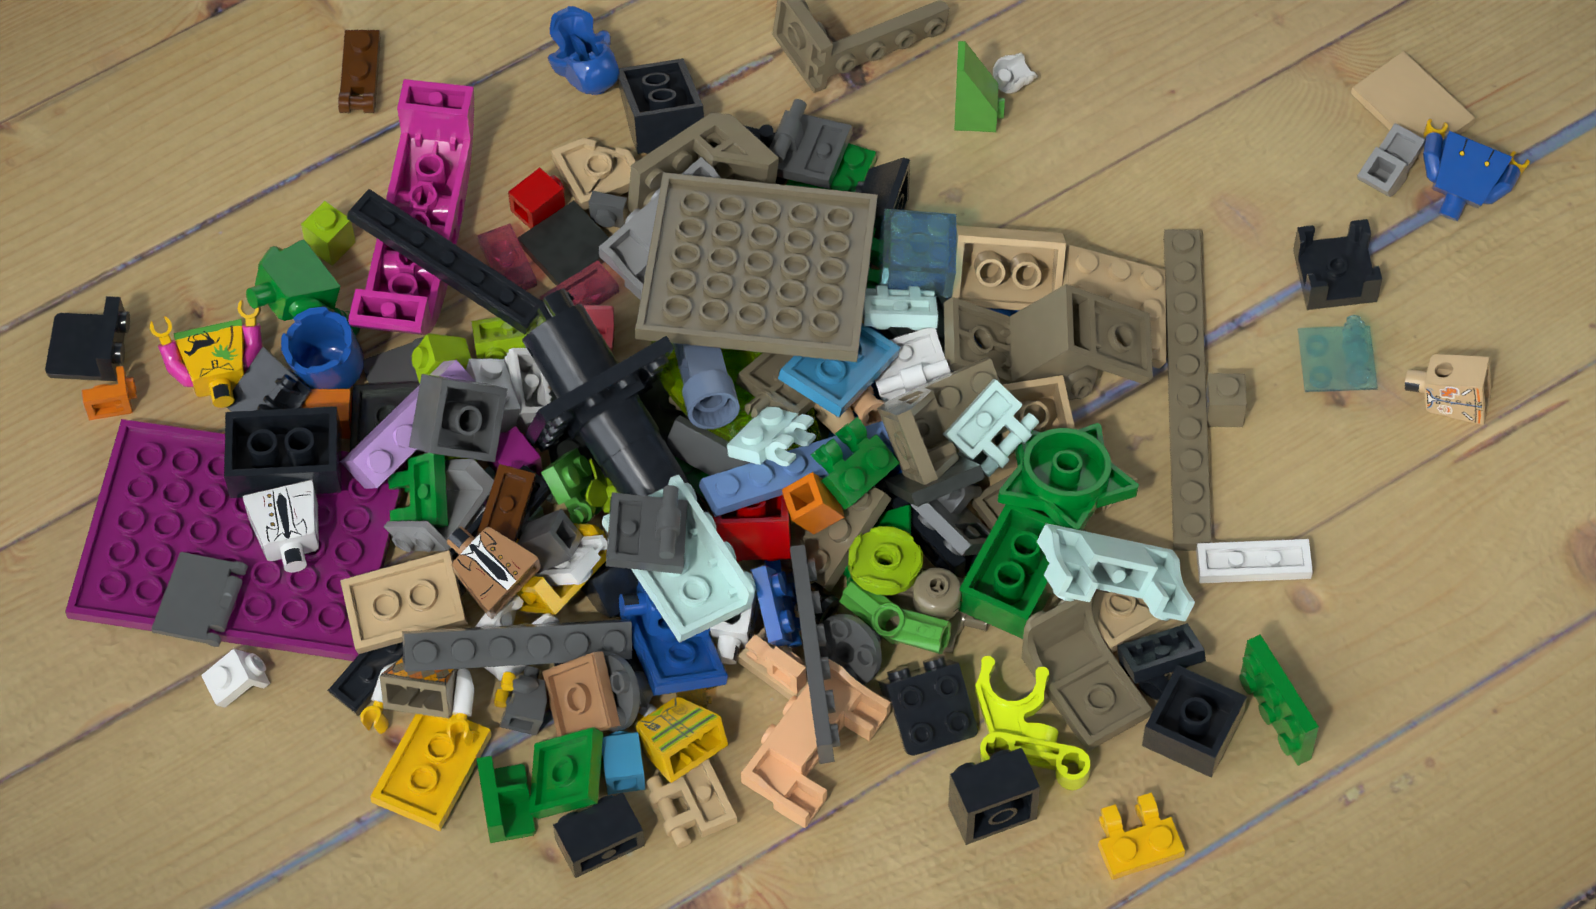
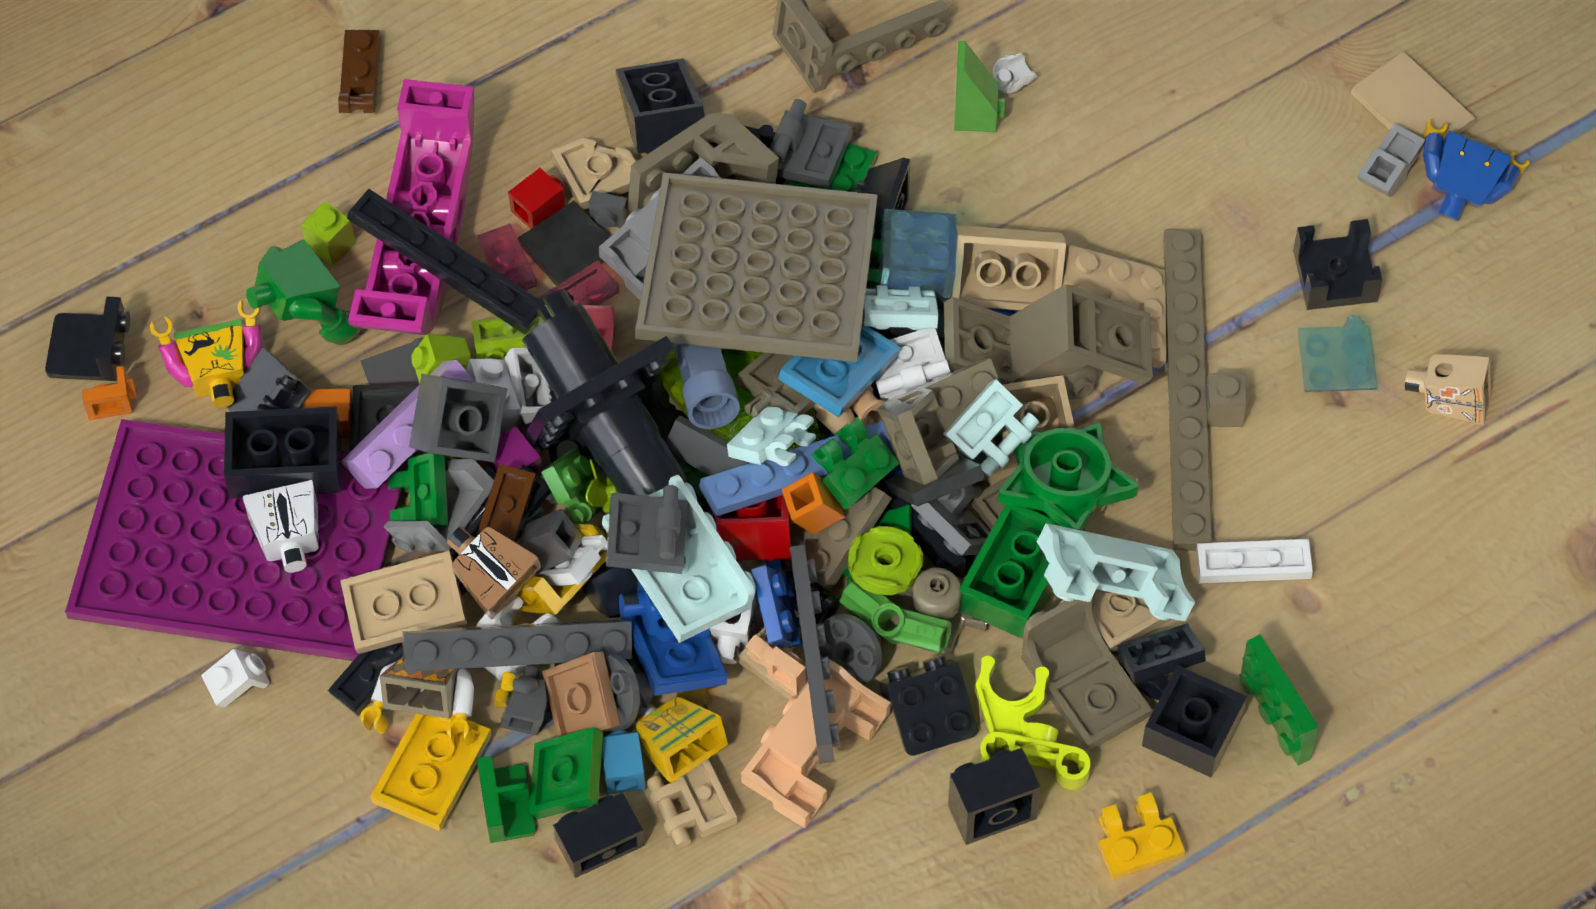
(199, 598): dark grey piece -> none
(323, 350): blue cylinder -> none
(581, 54): blue head -> none

